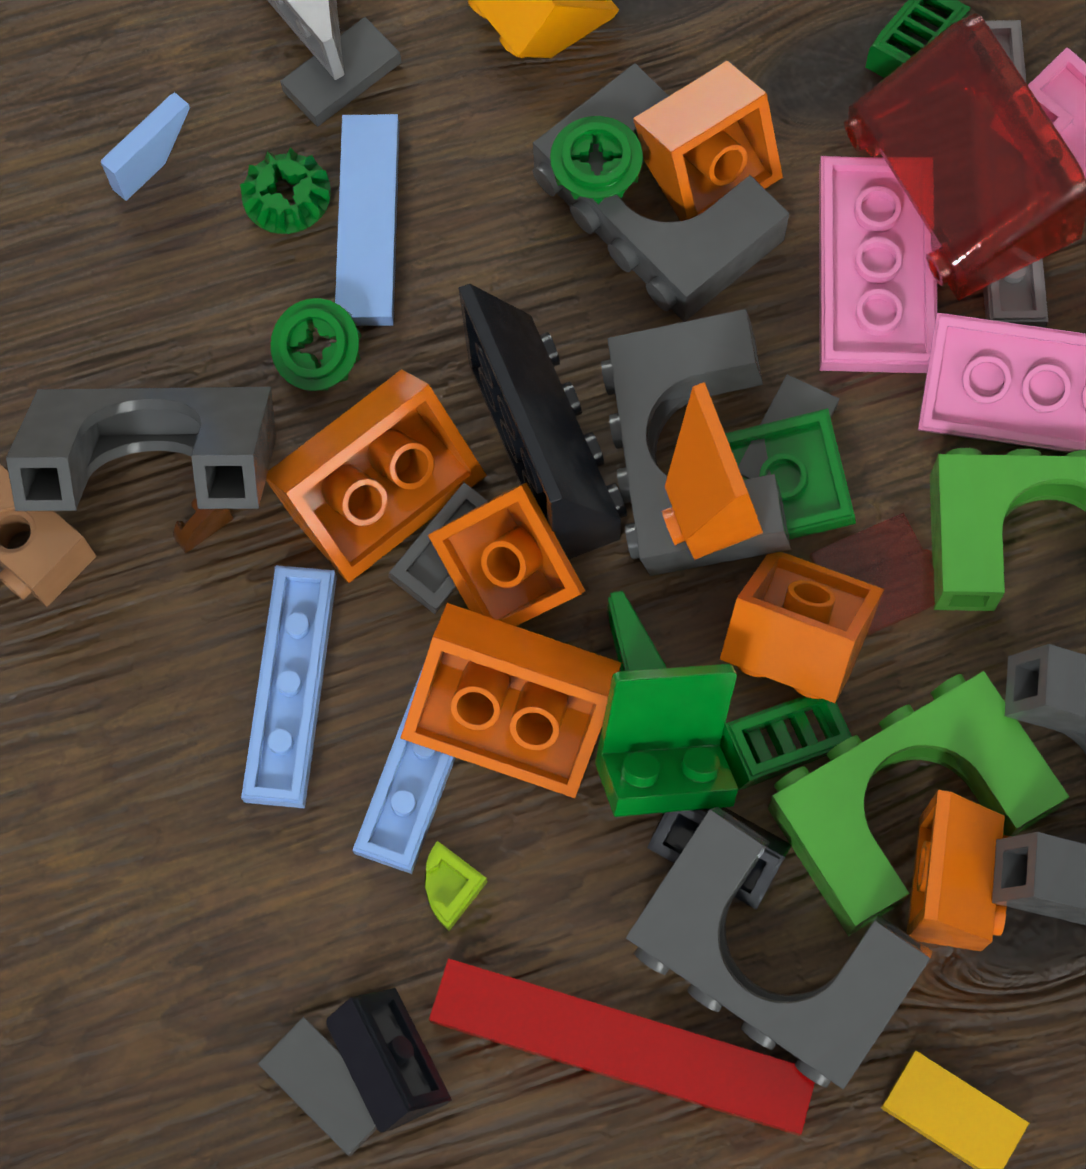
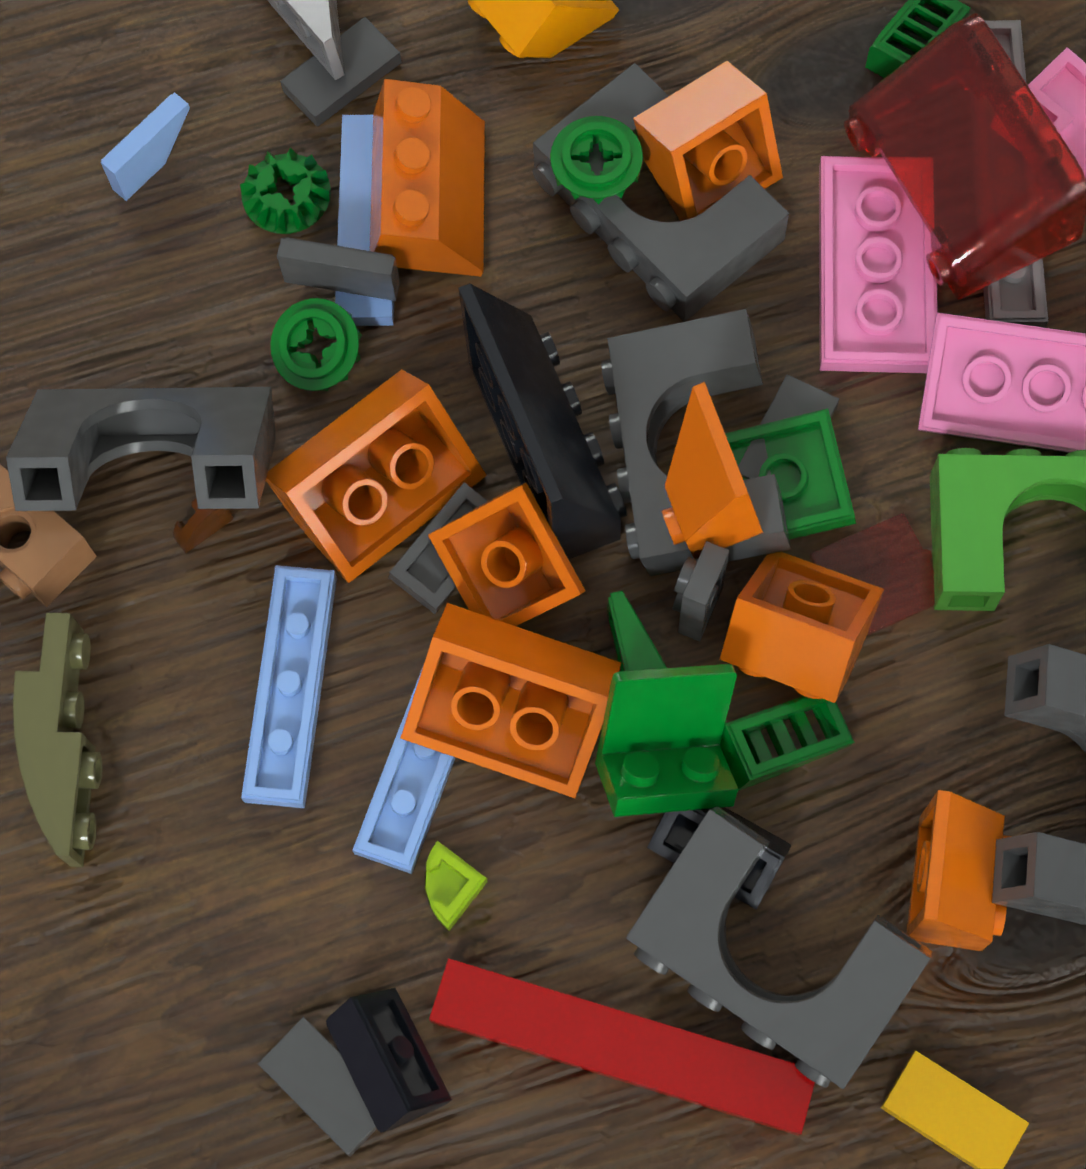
(53, 760): none -> olive slope
(338, 268): none -> dark grey tile
(427, 180): none -> orange slope
(699, 589): none -> dark grey plate
(959, 730): bright green arch -> none

